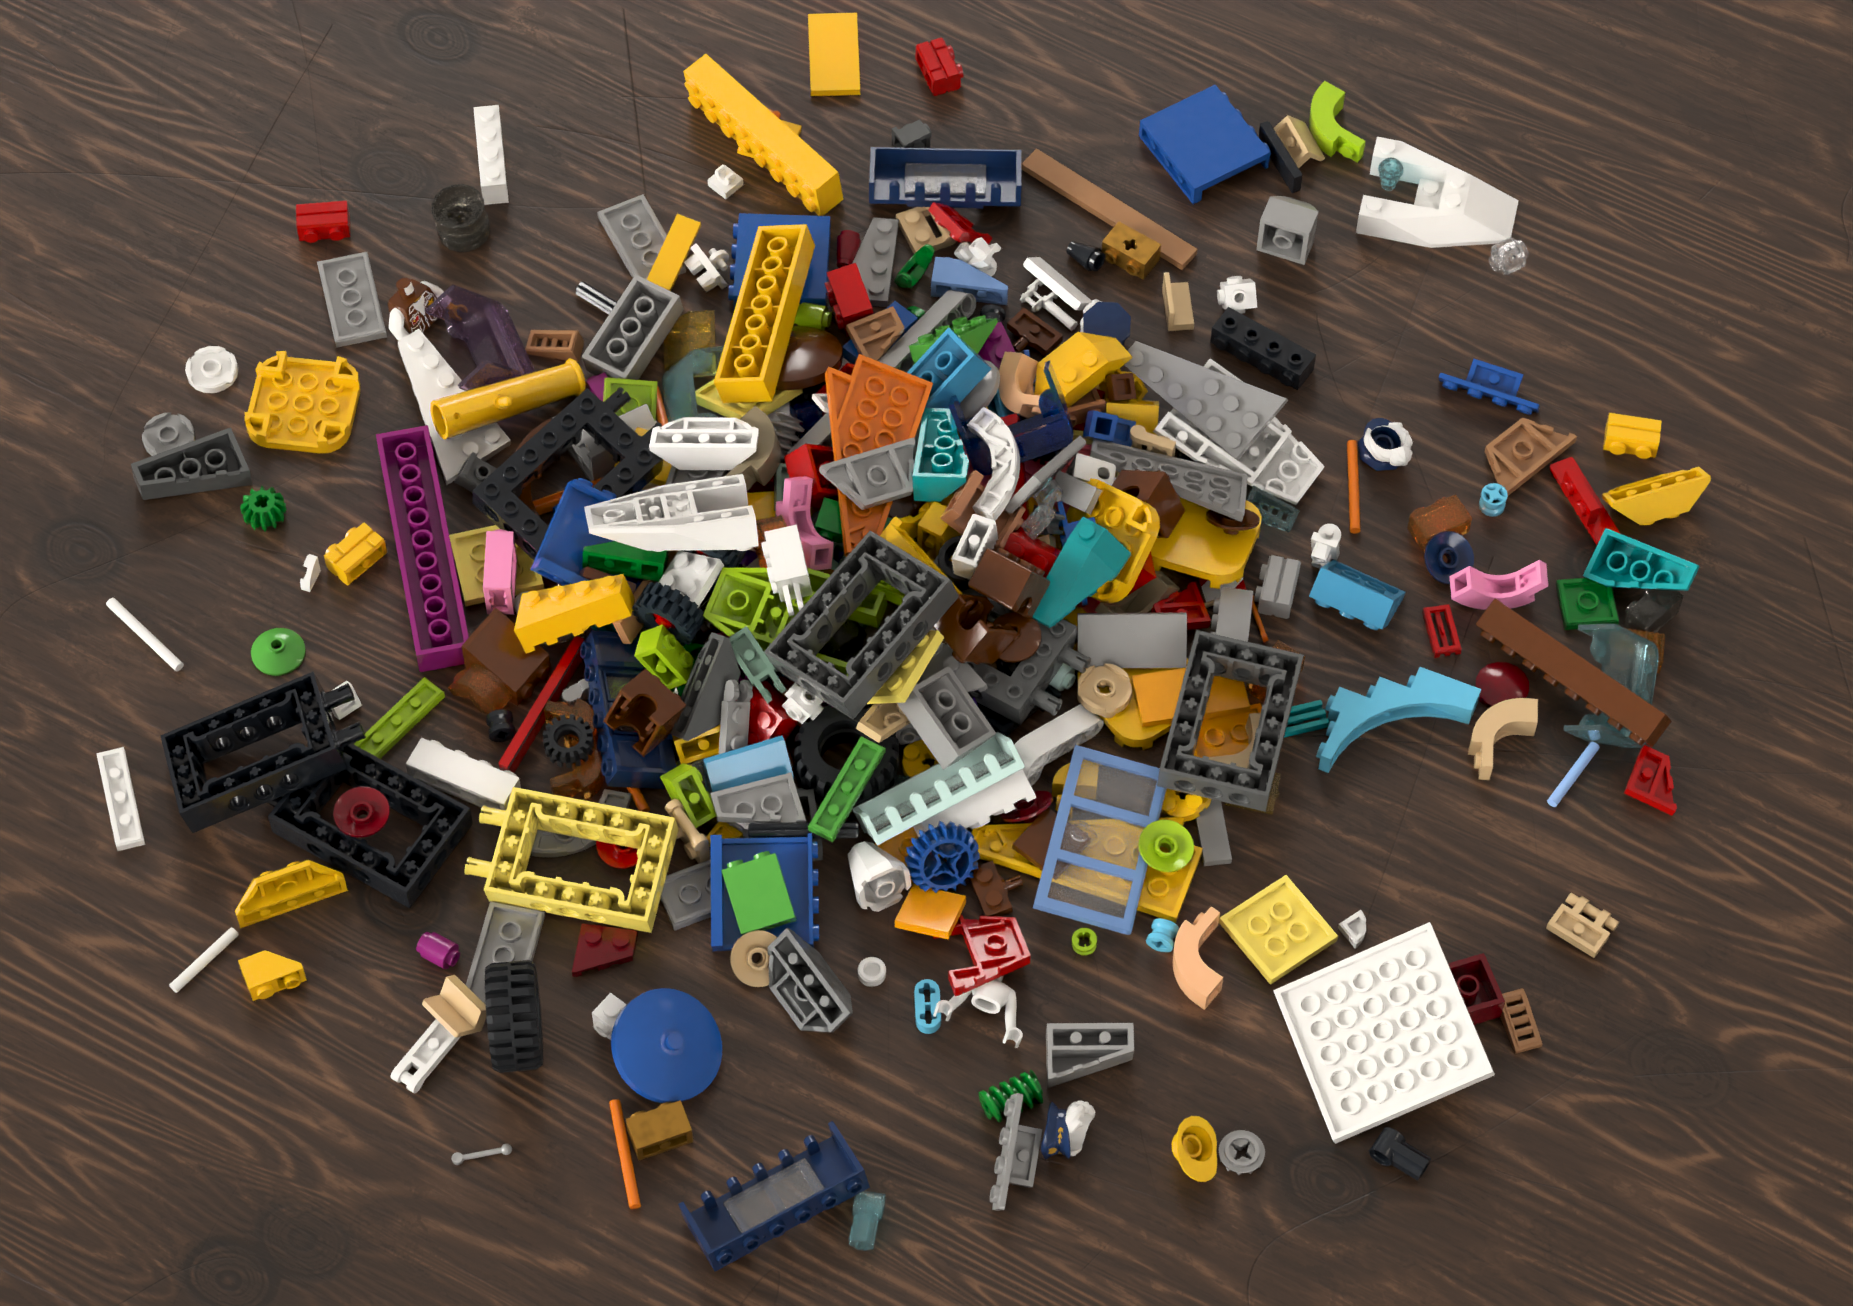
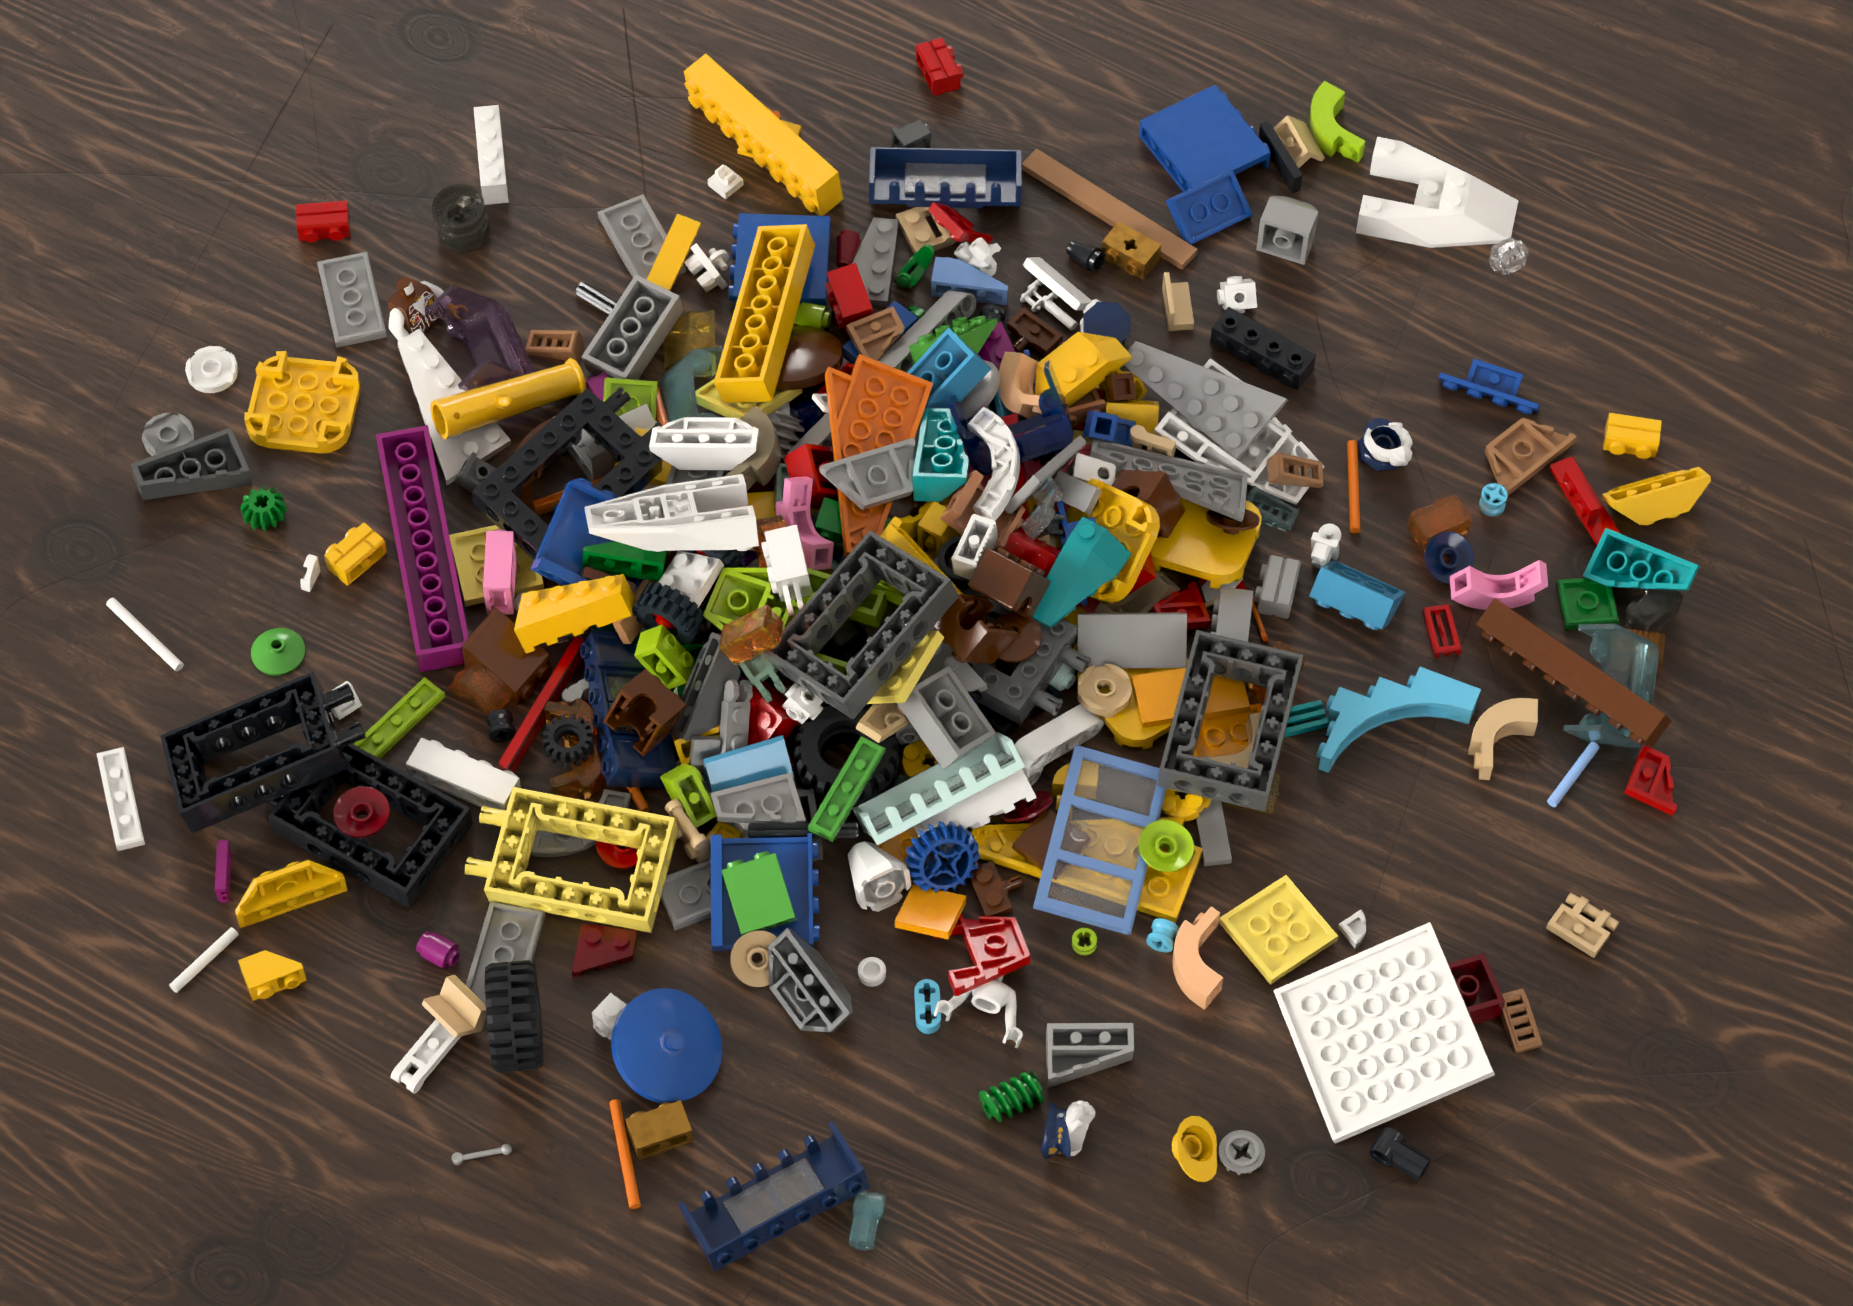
(223, 871): none -> magenta tile
(702, 748): none -> flat silver tile
(751, 635): none -> clear orange brick
(834, 54): yellow tile -> none
(1018, 1154): light grey bracket -> none
(1209, 207): none -> blue tile
(1278, 471): none -> medium nougat slope
(1390, 173): clear light blue cone -> none
(1501, 682): dark red dish -> none

